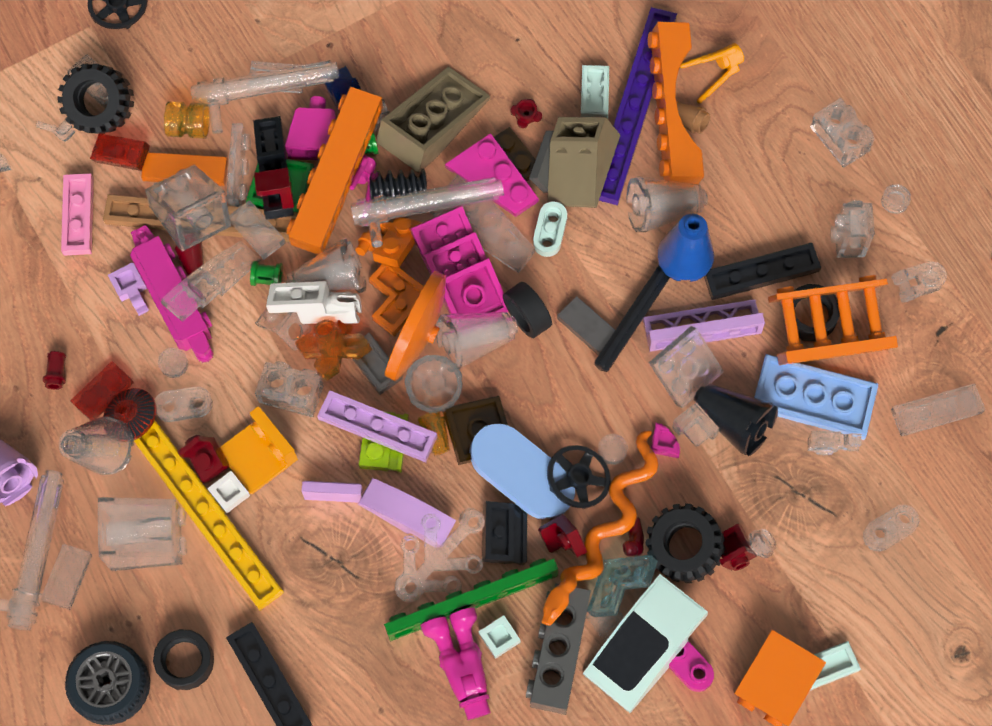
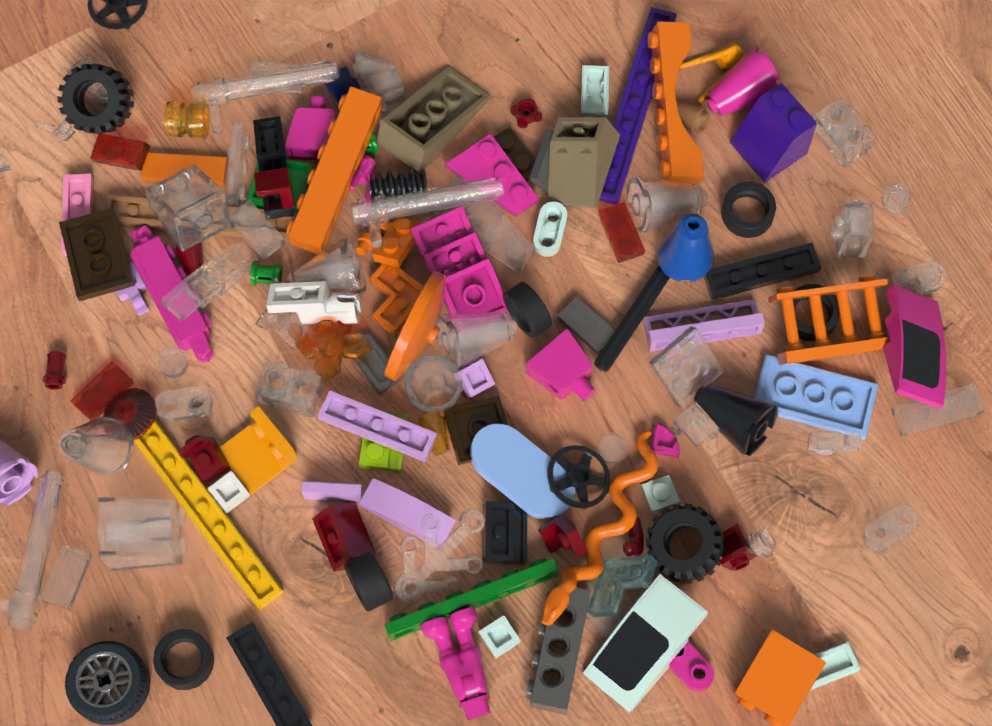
(96, 254): none -> dark brown plate
(342, 534): none -> dark red panel
(368, 581): none -> black tyre
(378, 77): none -> clear slope
(476, 378): none -> lavender plate
(562, 368): none -> dark pink torso
(621, 232): none -> clear red plate
(660, 494): none -> light aqua plate
(743, 83): none -> dark pink cone
(752, 190): none -> black tyre
(774, 133): none -> dark purple slope
(916, 347): none -> dark pink slope

